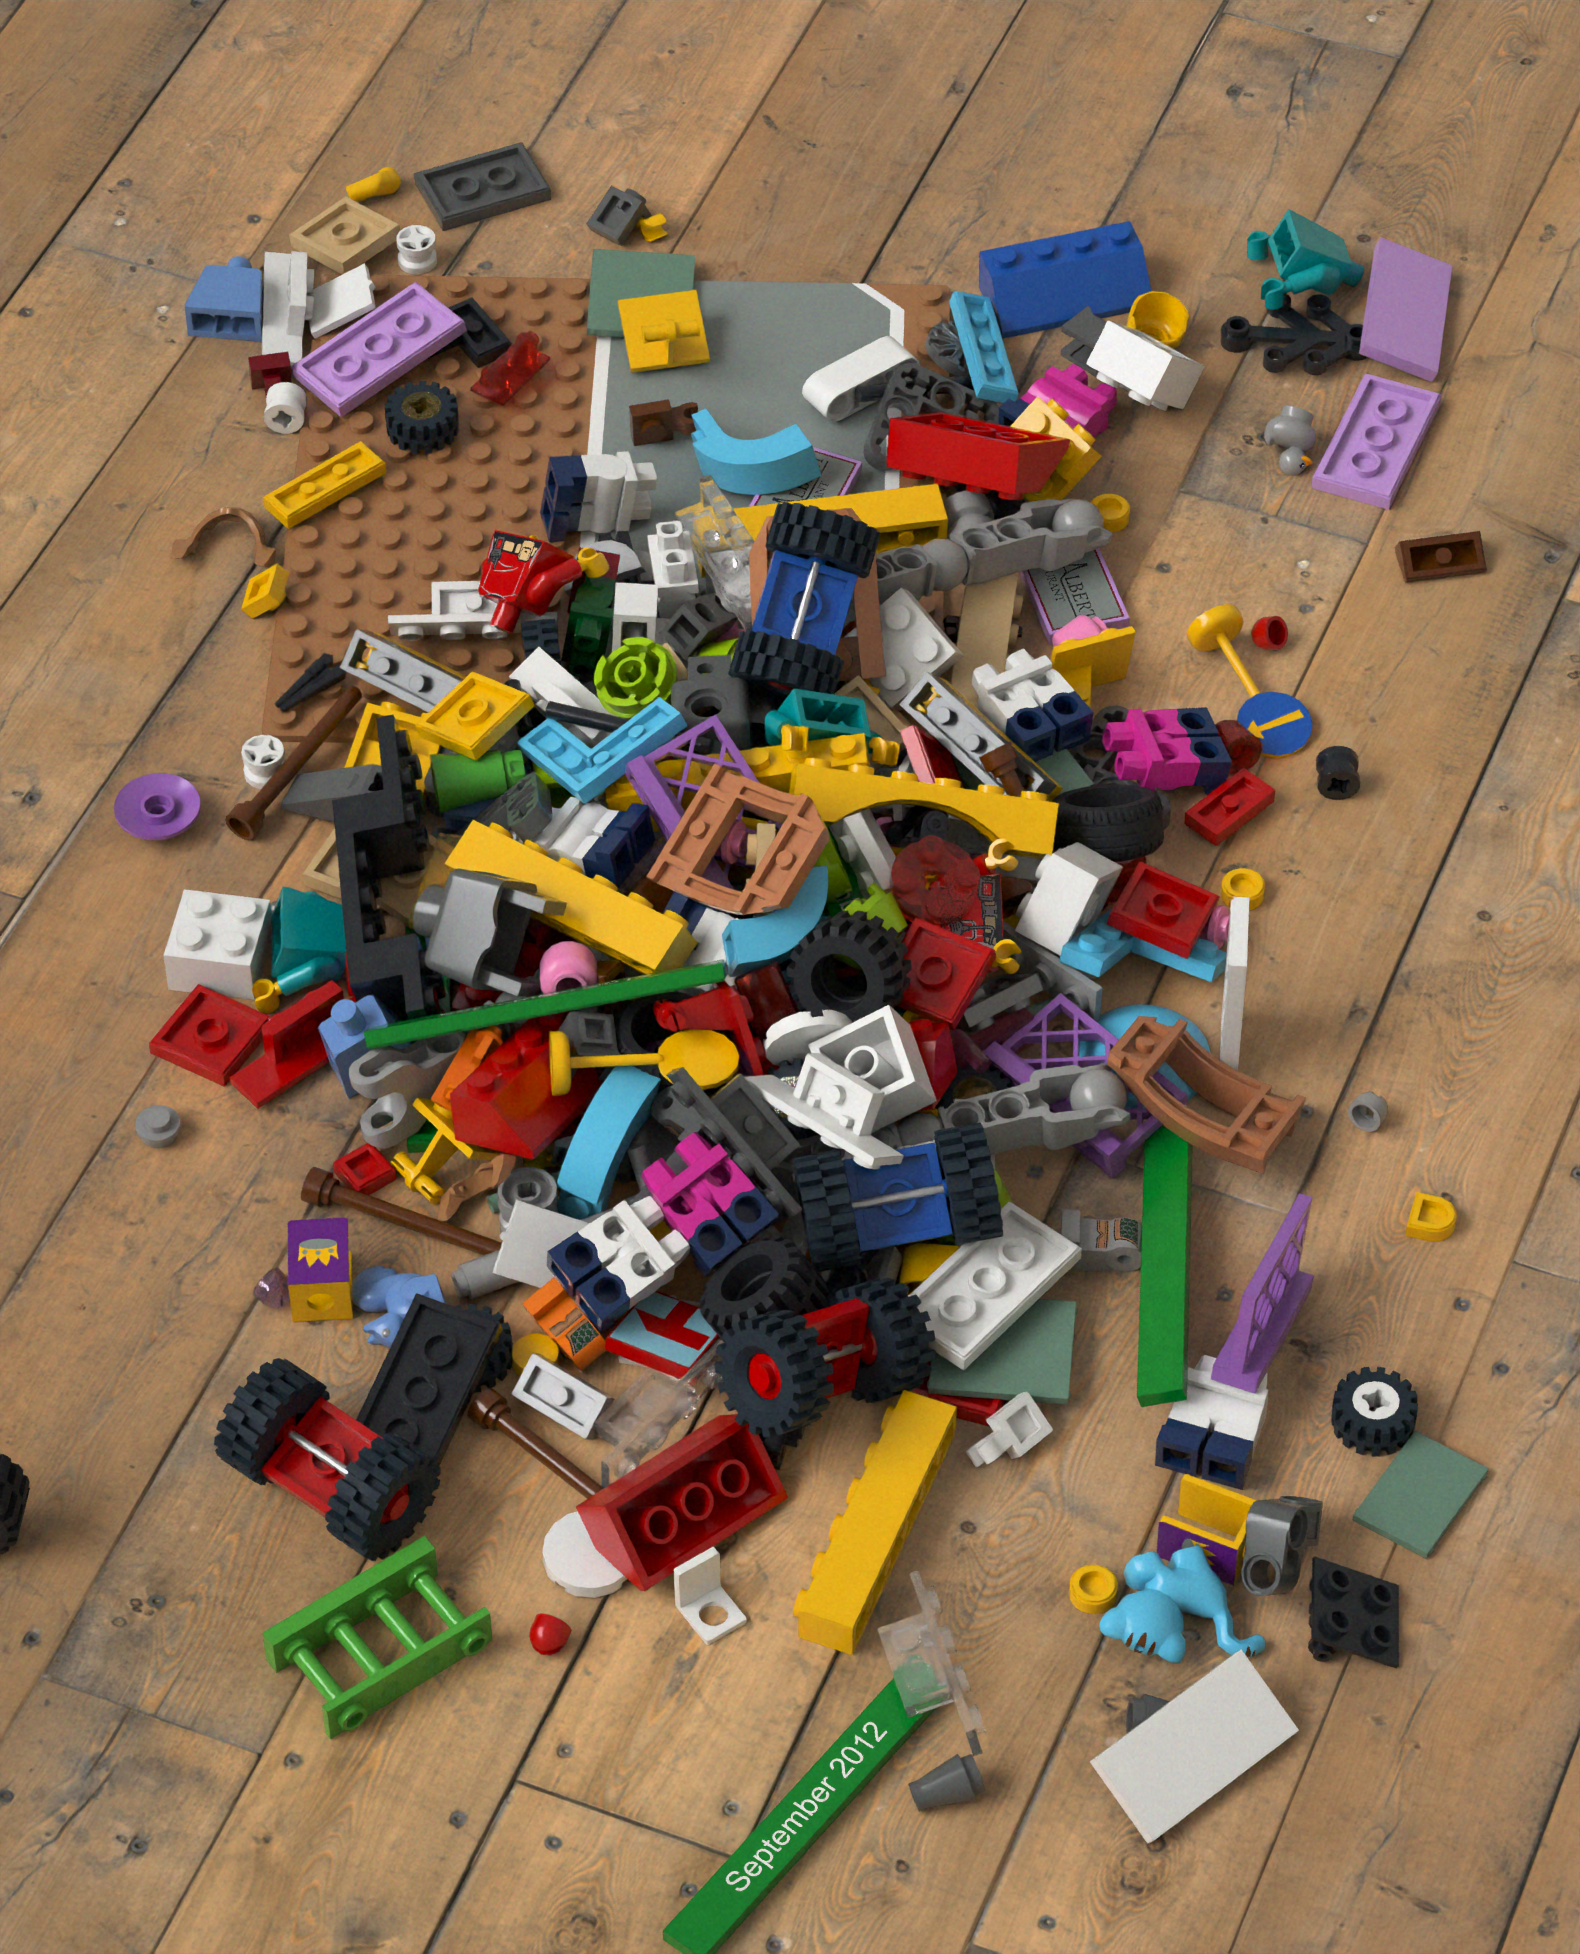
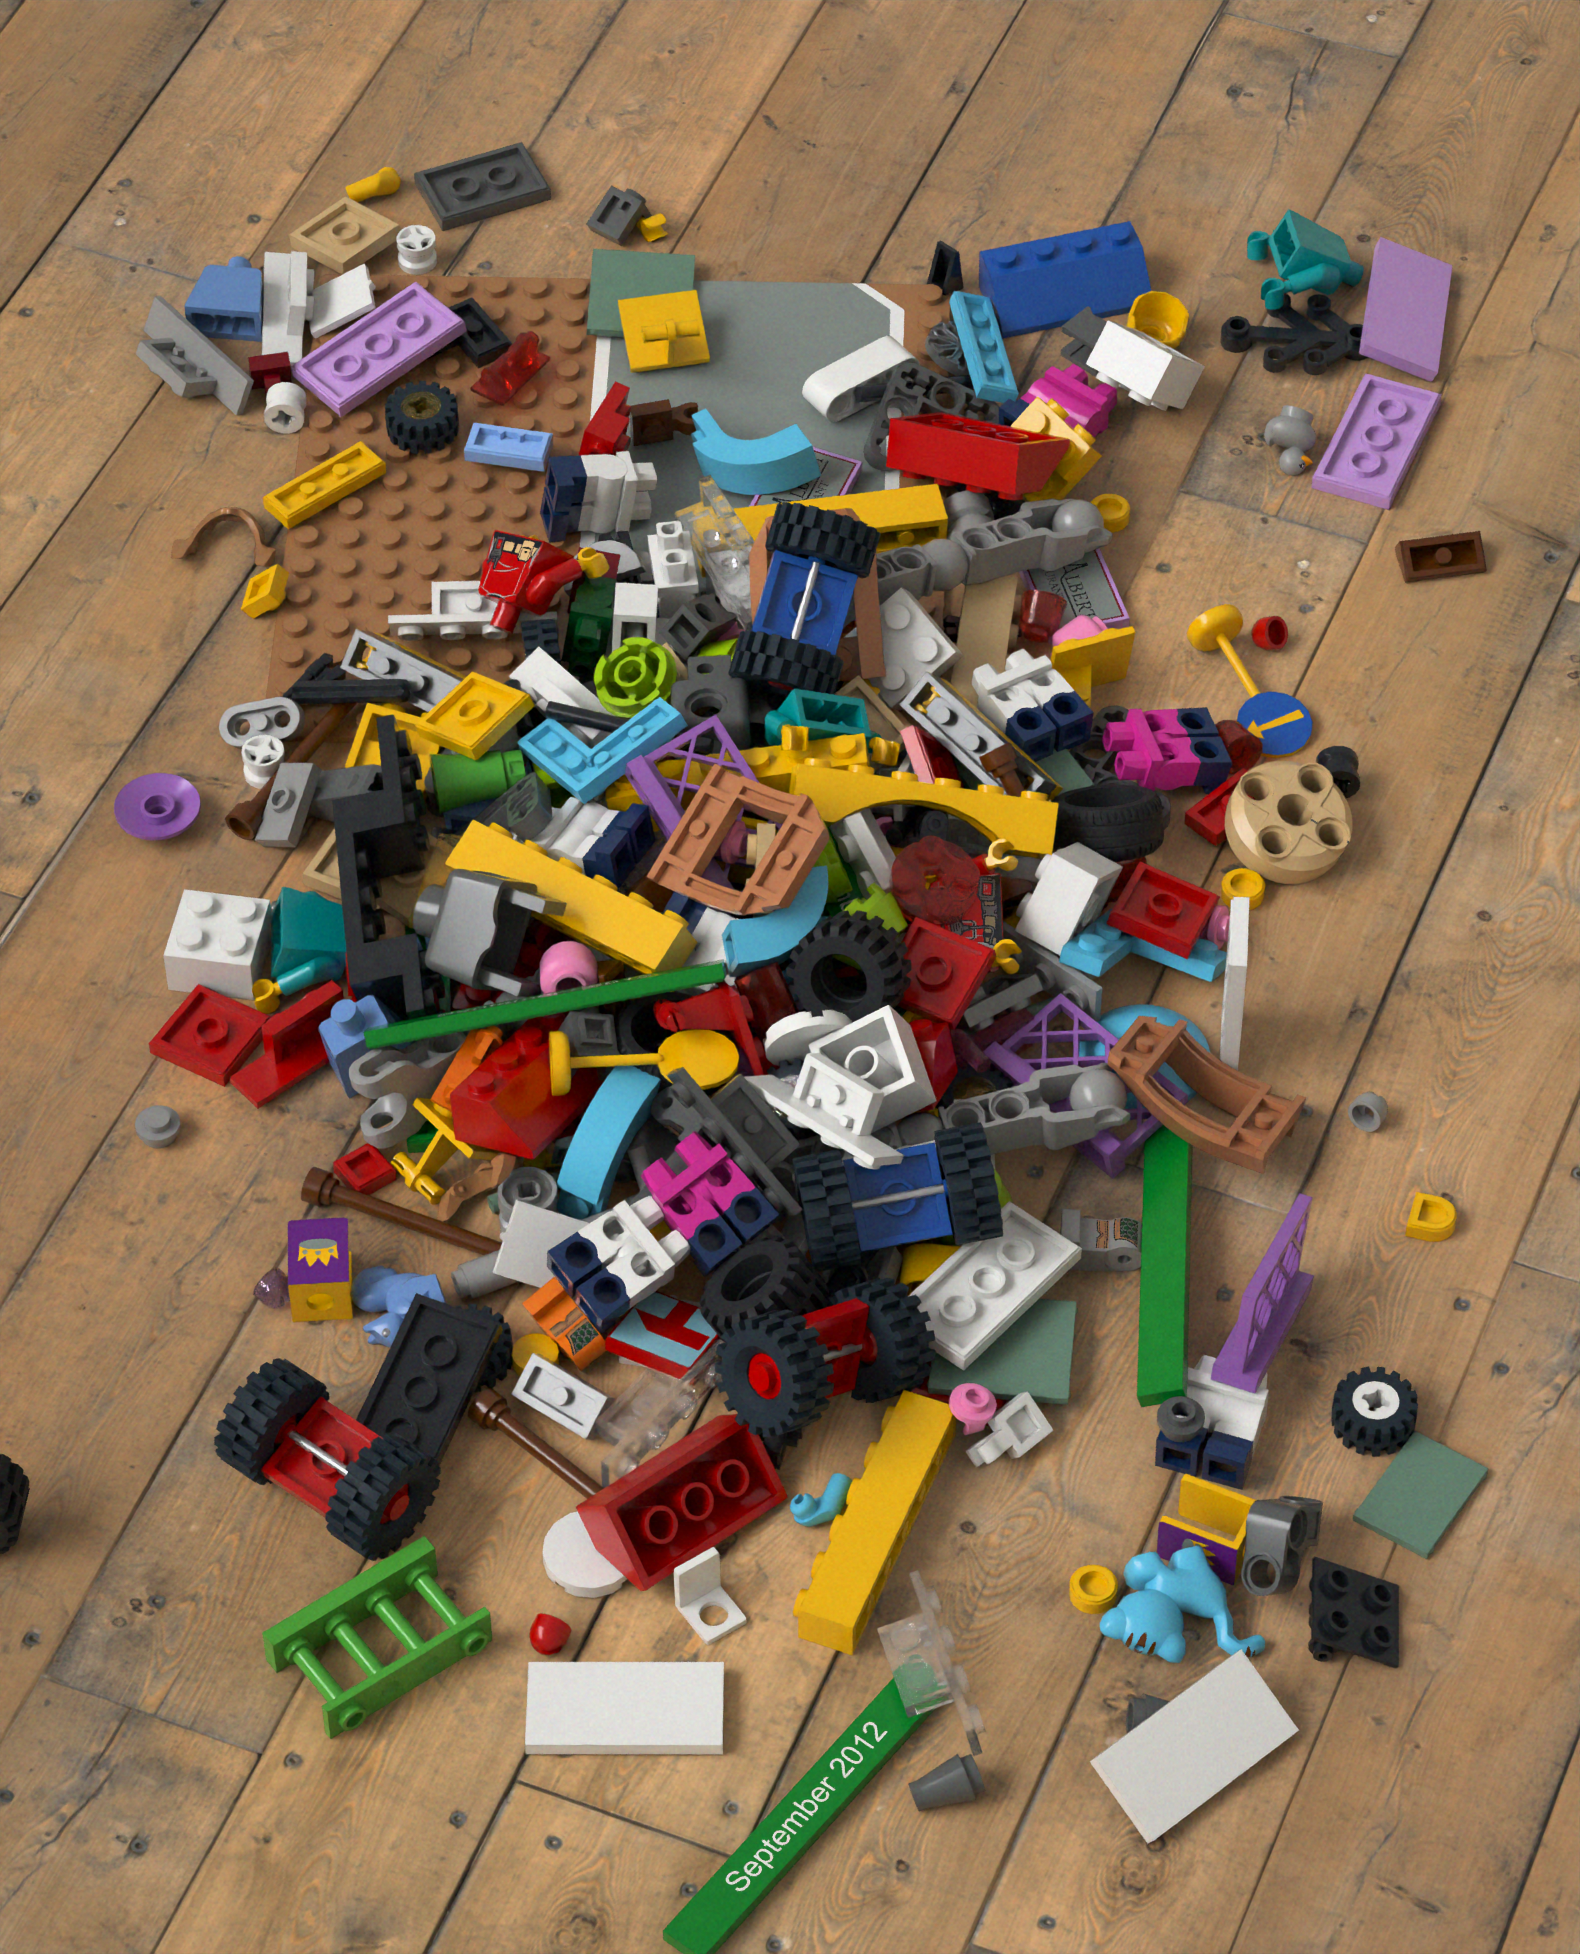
(190, 359): none -> light grey bracket
(263, 719): none -> light grey plate
(288, 804): none -> light grey plate
(351, 691): none -> black axle
(508, 447): none -> light blue plate
(609, 425): none -> red plate
(625, 1708): none -> white tile
(814, 1511): none -> medium azure arm
(946, 269): none -> black piece
(973, 1406): none -> bright pink plate
(1040, 614): none -> clear red hat
(1178, 1428): none -> dark grey plate
(1288, 821): none -> tan piece

